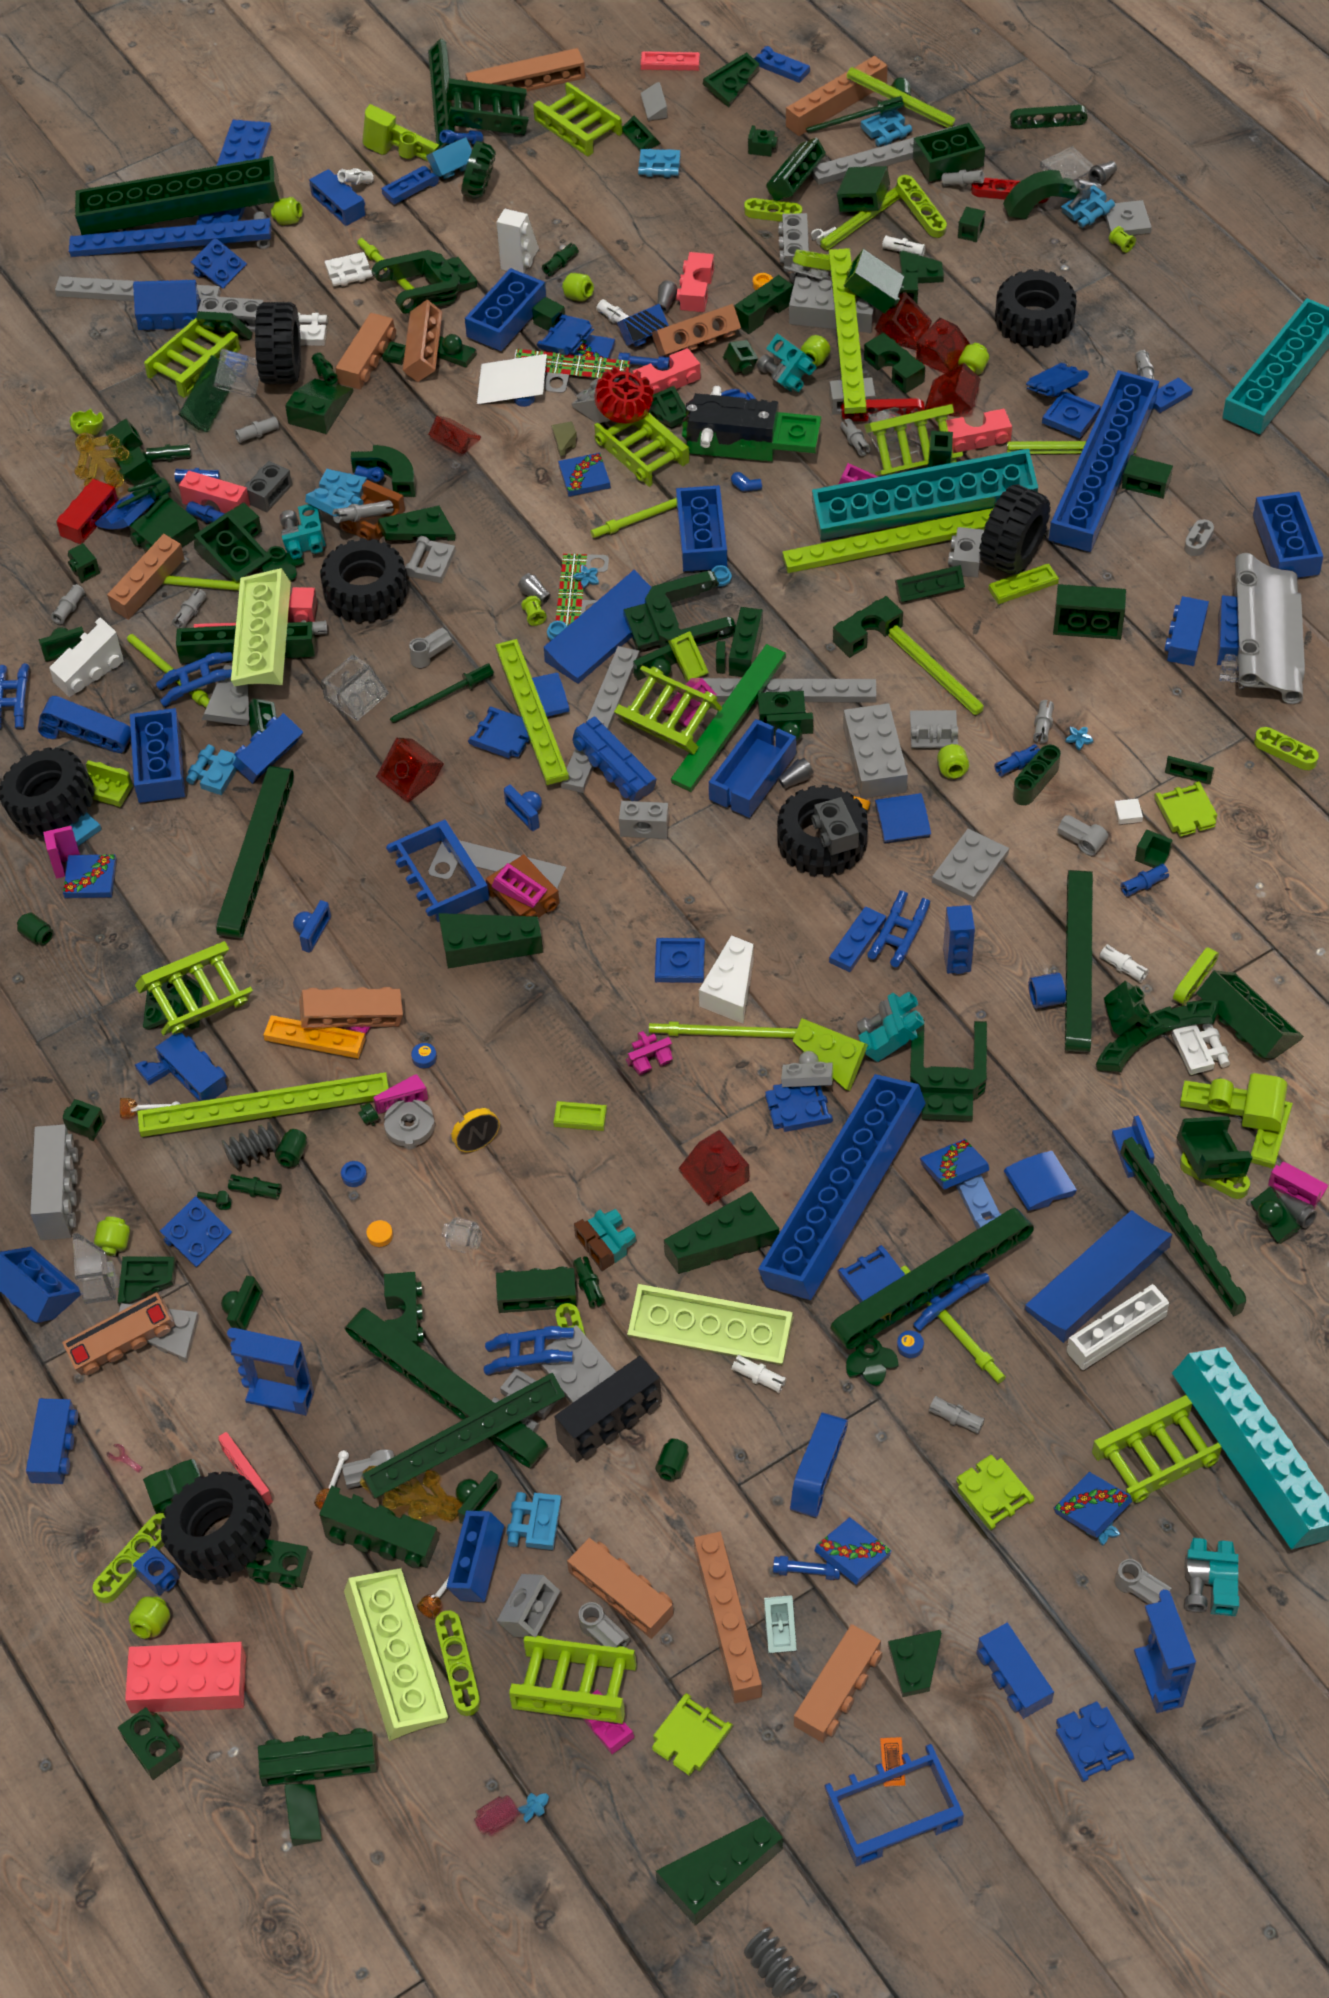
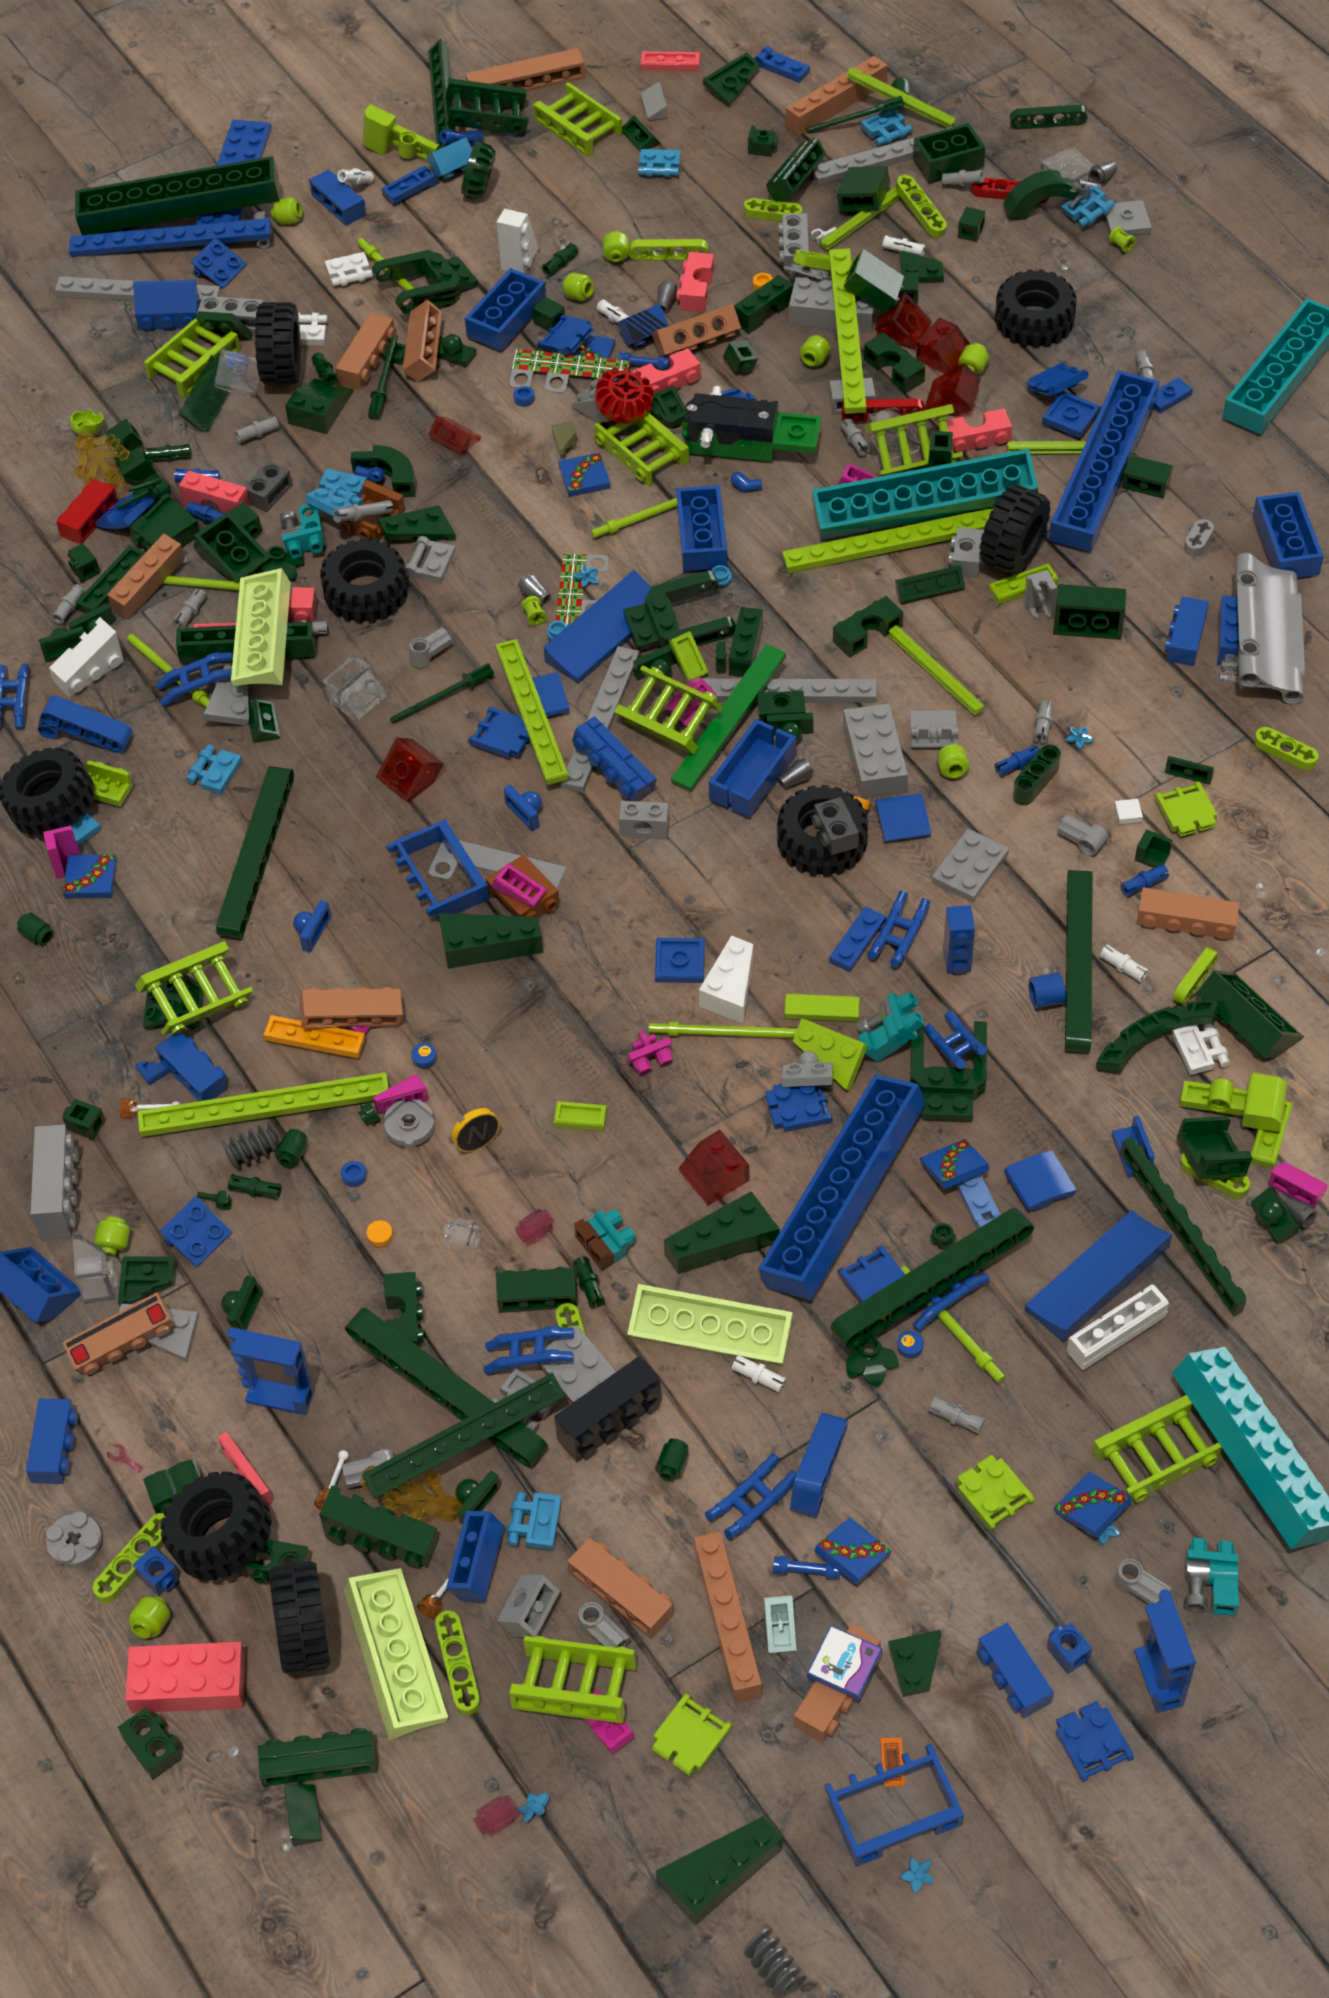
(67, 1527): none -> light grey plate
(88, 620): none -> dark green tile
(97, 593): none -> dark green plate
(157, 755): blue brick -> none
(267, 747): blue brick -> none
(299, 1617): none -> black tyre
(378, 396): none -> dark green piece
(512, 379): white sticker -> none
(534, 1226): none -> clear pink brick
(615, 245): none -> lime head
(668, 249): none -> lime beam
(753, 1481): none -> blue piece
(792, 365): teal hips -> none
(822, 1007): none -> lime tile
(844, 1662): none -> tile
(917, 1874): none -> dark azure plant
(947, 1231): none -> dark green plate
(961, 1032): none -> blue piece
(1040, 594): none -> light grey hinge
(1067, 1658): none -> blue brick
(1126, 1007): dark green bracket -> none
(1188, 913): none -> nougat brick

